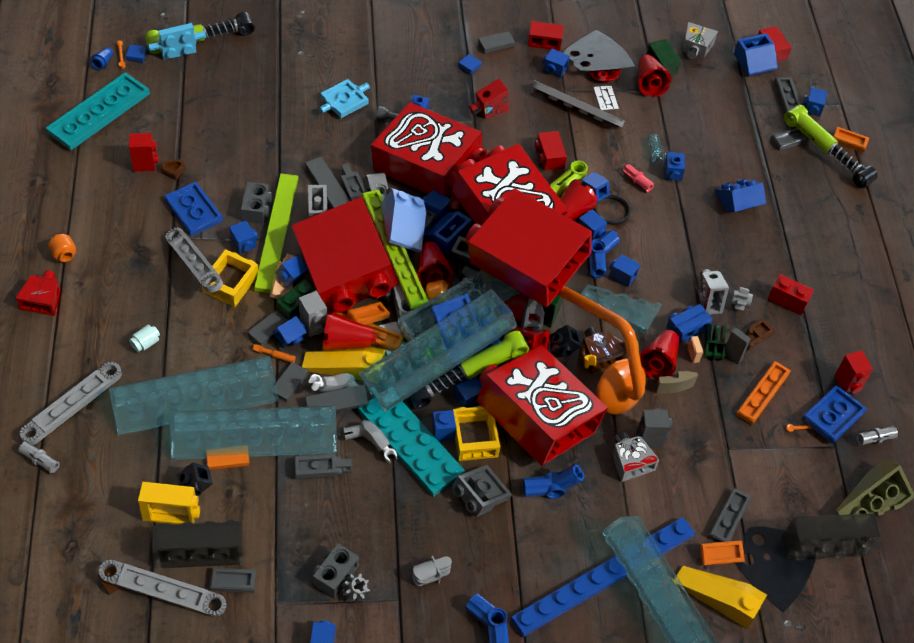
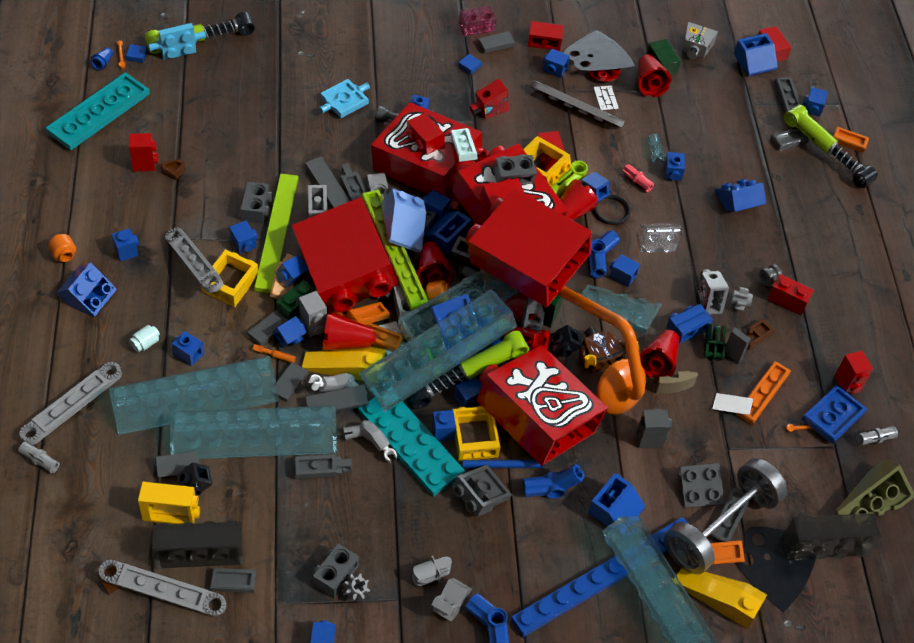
(40, 294): red torso -> none
(87, 289): none -> blue slope
(125, 244): none -> blue brick
(173, 464): none -> dark grey tile
(187, 348): none -> blue brick
(193, 208): blue tile -> none
(227, 461): orange tile -> none
(425, 133): none -> red brick
(451, 599): none -> light grey brick
(464, 145): none -> light aqua tile
(477, 20): none -> clear pink brick
(492, 191): none -> red brick
(501, 463): none -> blue bar
(514, 167): none -> dark grey brick
(563, 159): none -> yellow window
(593, 222): blue brick -> none
(616, 500): none -> blue slope
(633, 457): light grey torso -> none
(659, 237): none -> clear slope
(691, 547): none -> flat silver axle
(695, 349): light nougat tile -> none
(701, 485): none -> dark grey hinge
(732, 403): none -> white sticker
(769, 275): none -> dark grey wheel

